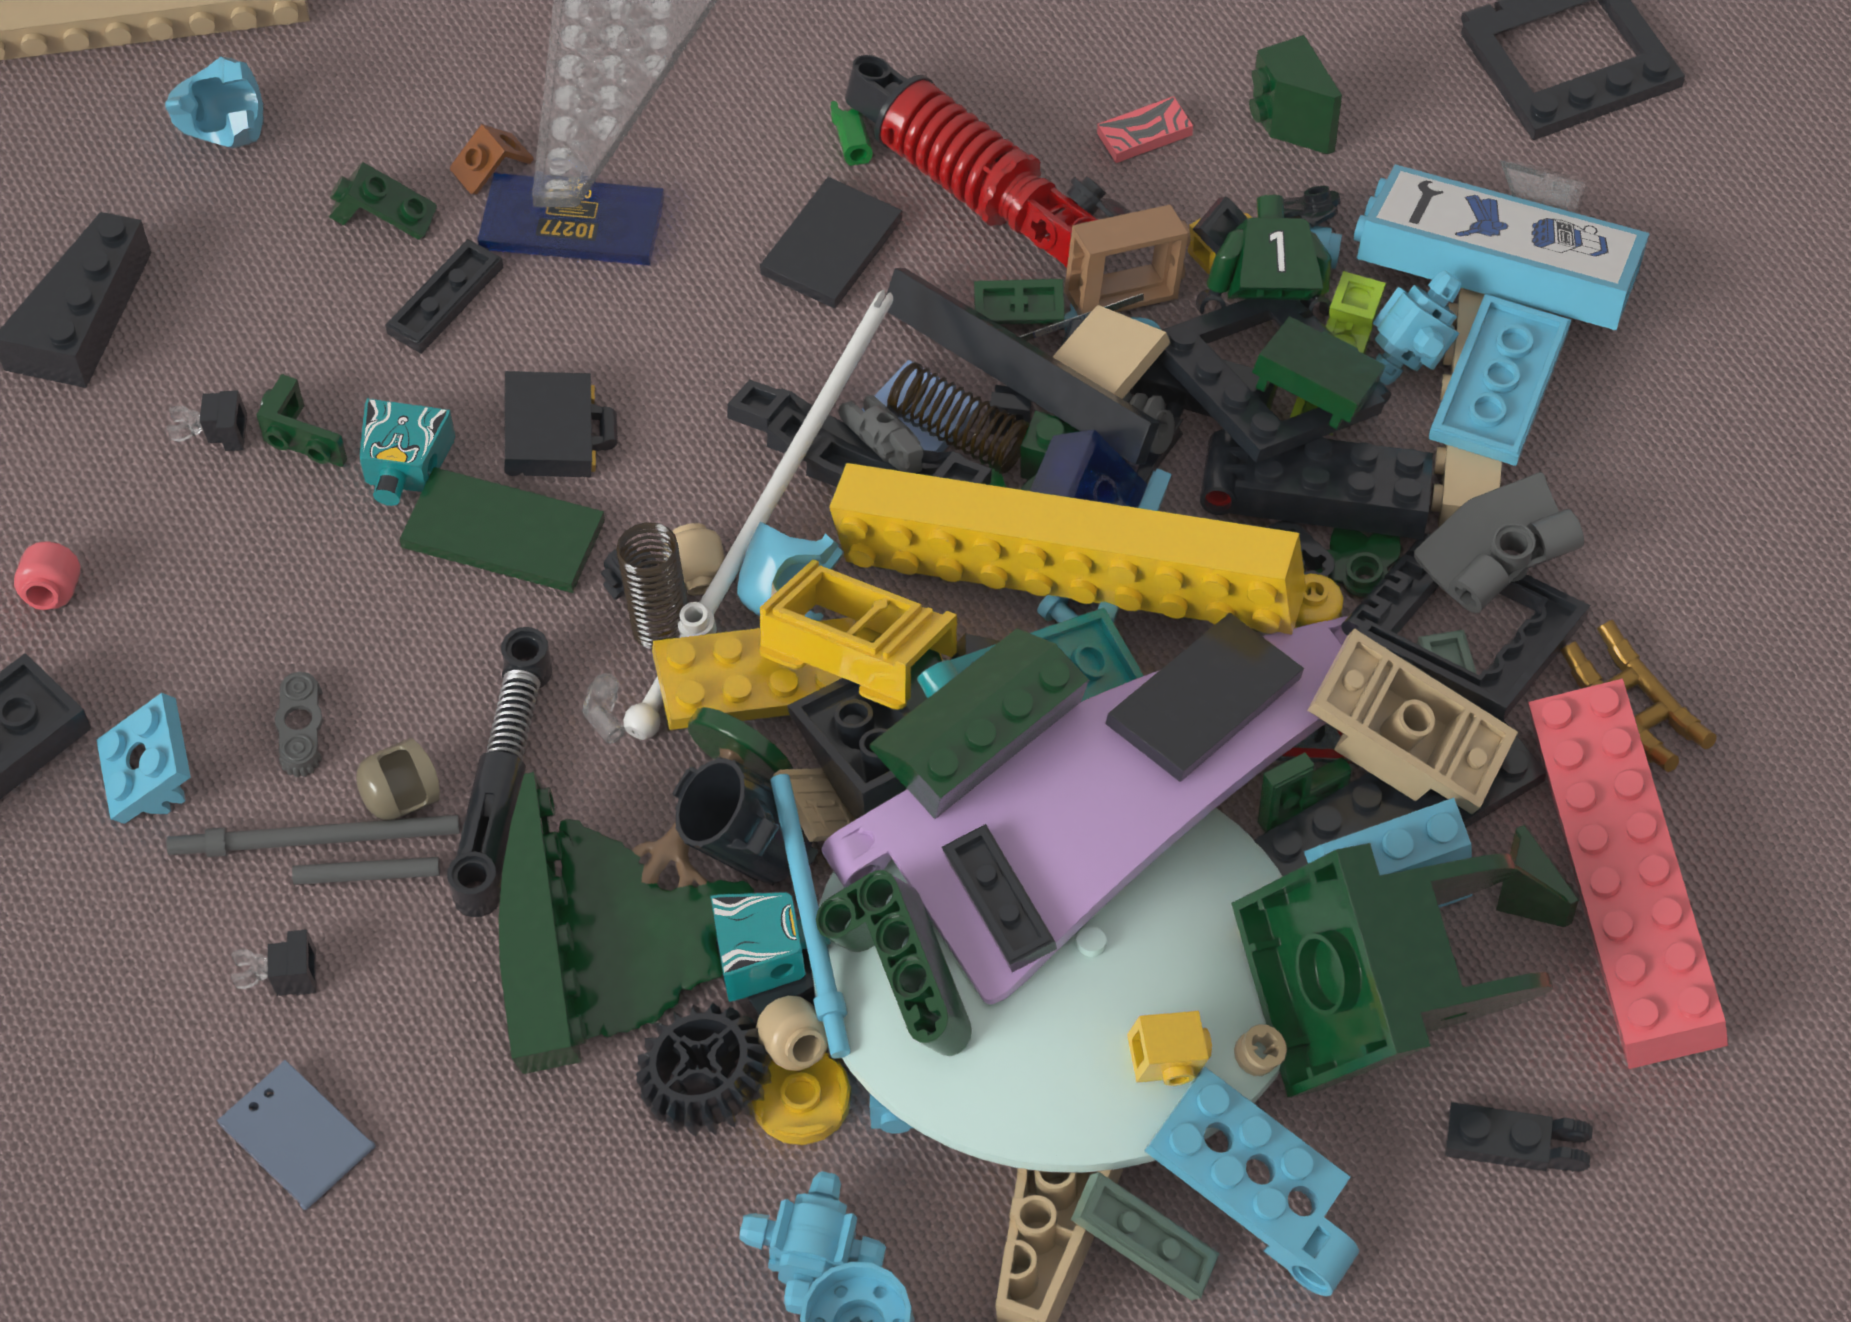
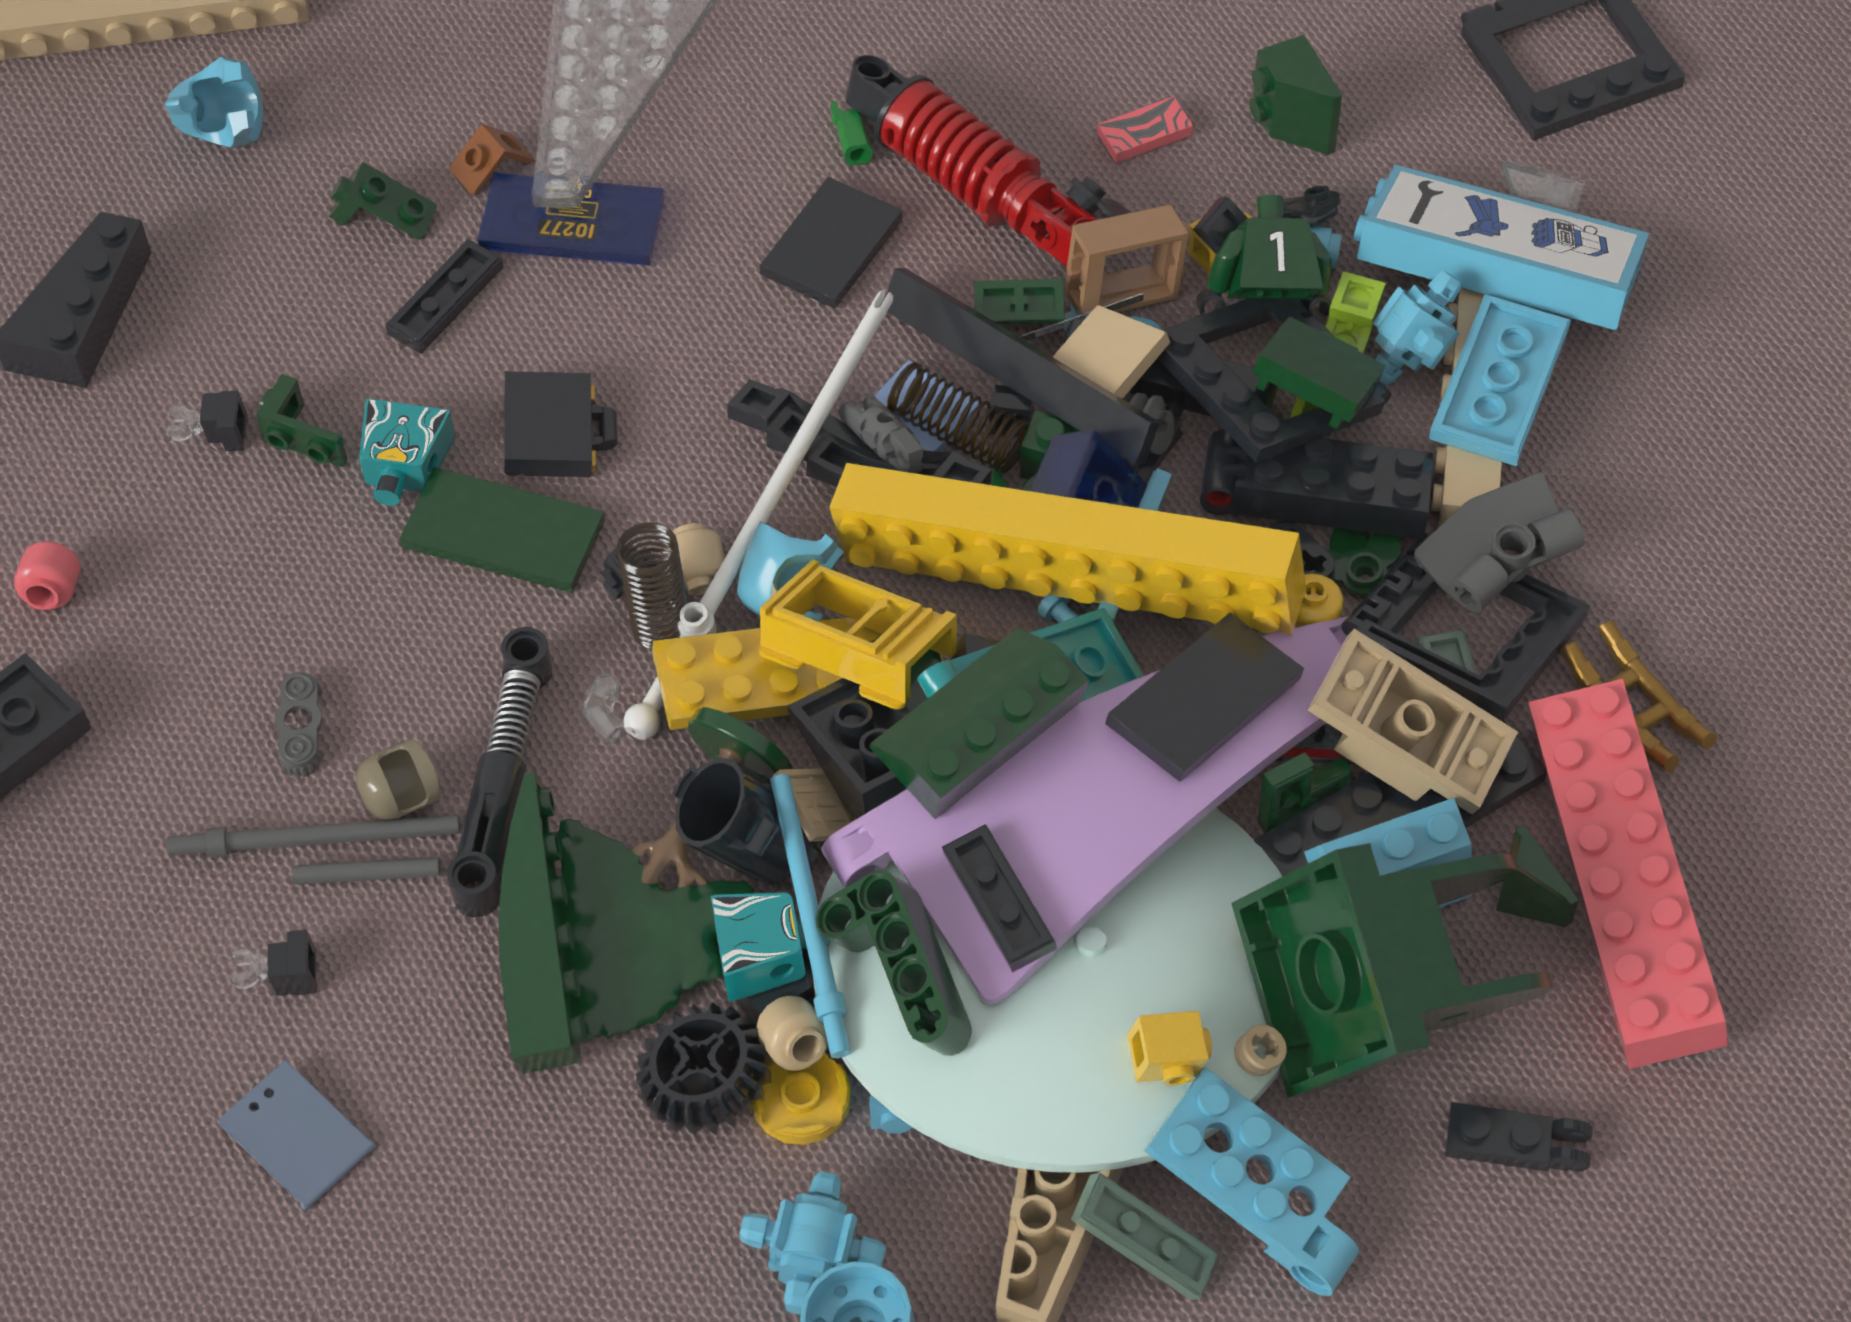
(160, 768): medium azure piece -> none

